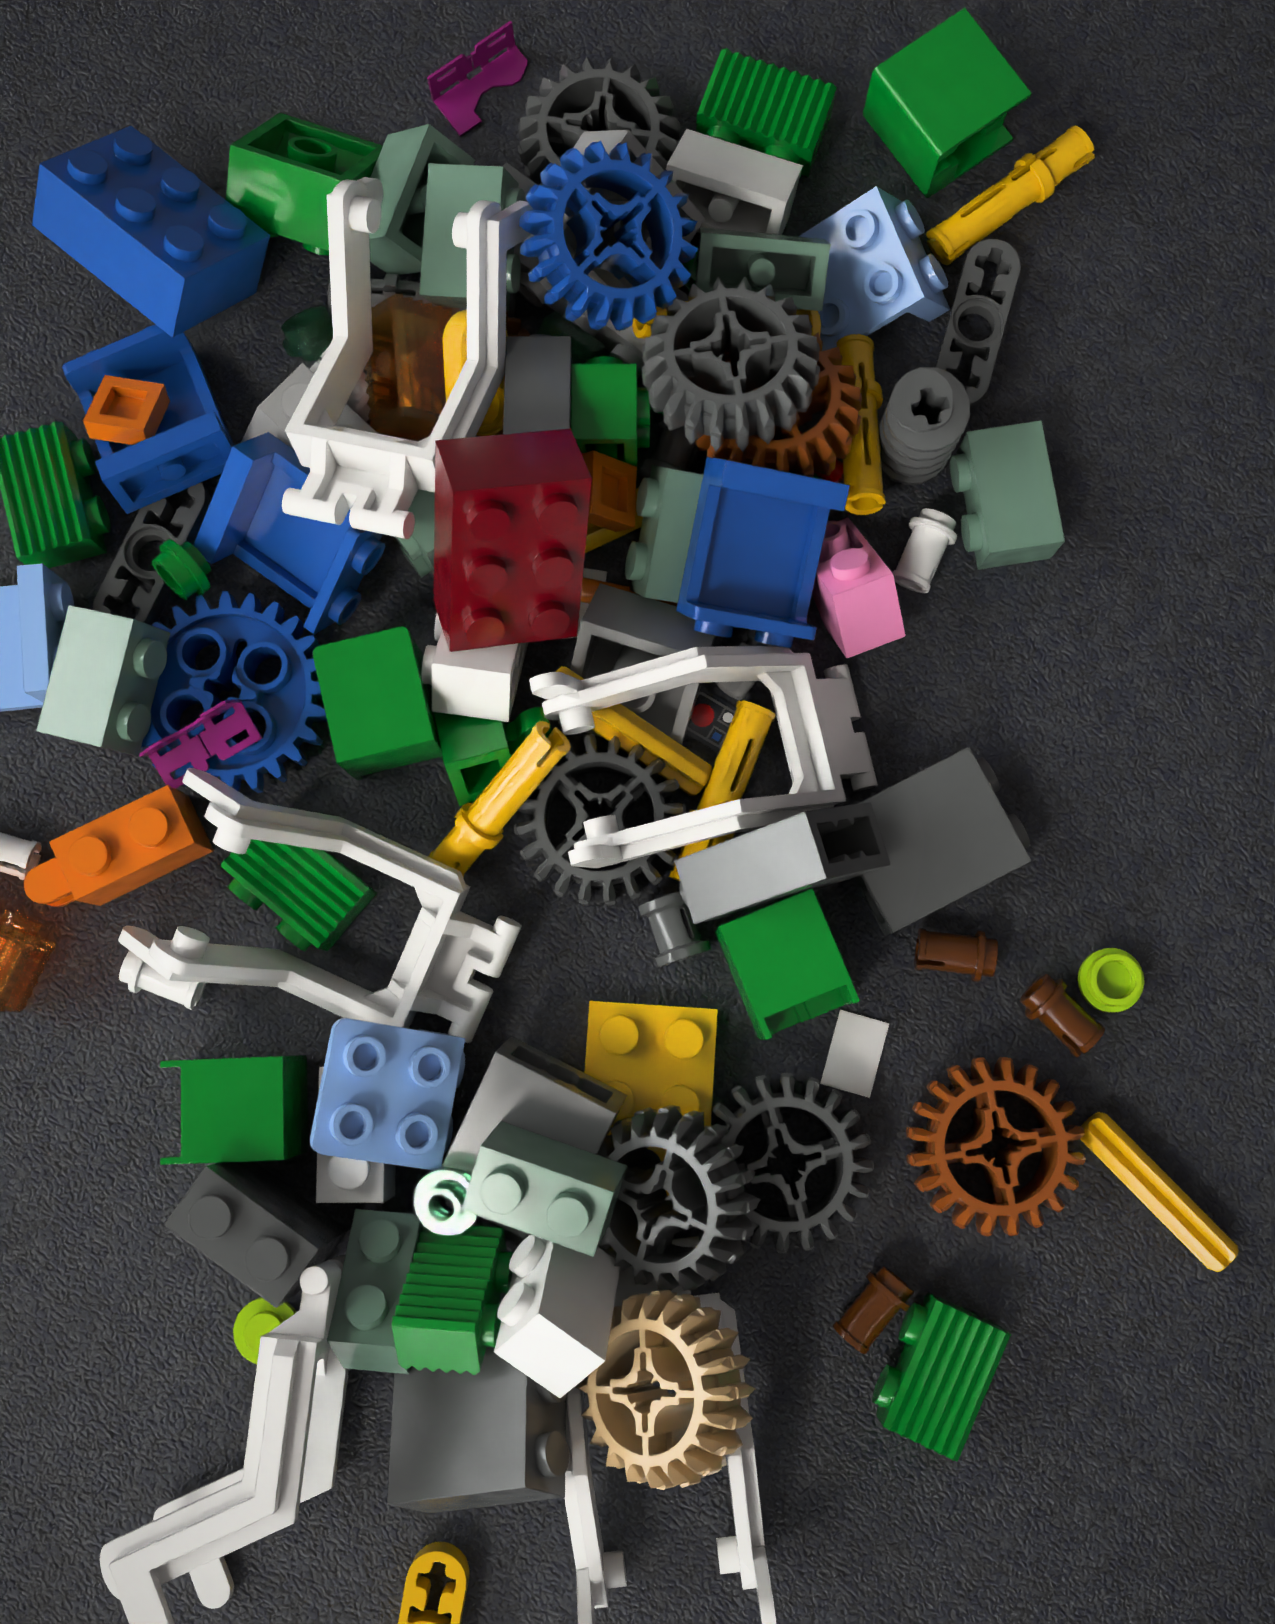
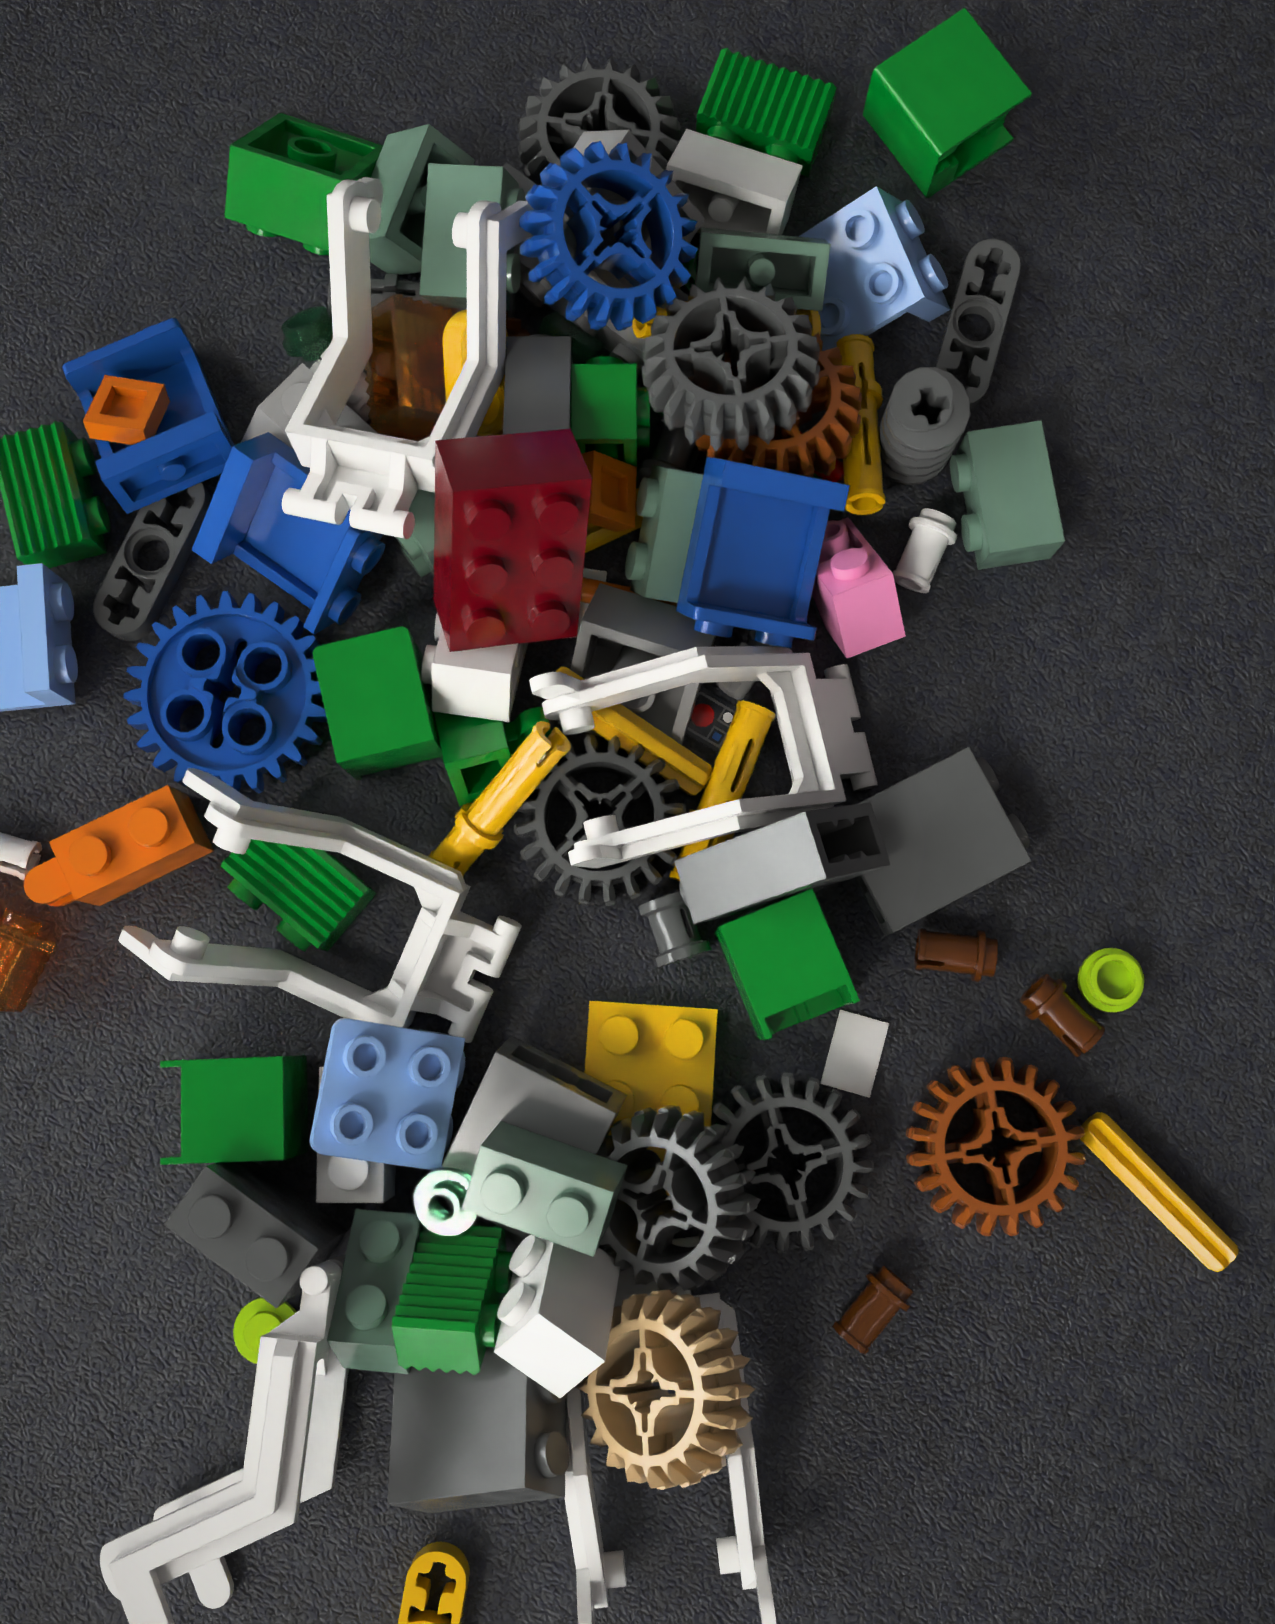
(104, 680): brick -> none
(142, 976): white pin -> none
(149, 229): blue brick -> none
(182, 568): green plate -> none
(214, 738): magenta piece -> none
(460, 102): magenta piece -> none
(939, 1375): green brick -> none
(1029, 182): yellow pin -> none

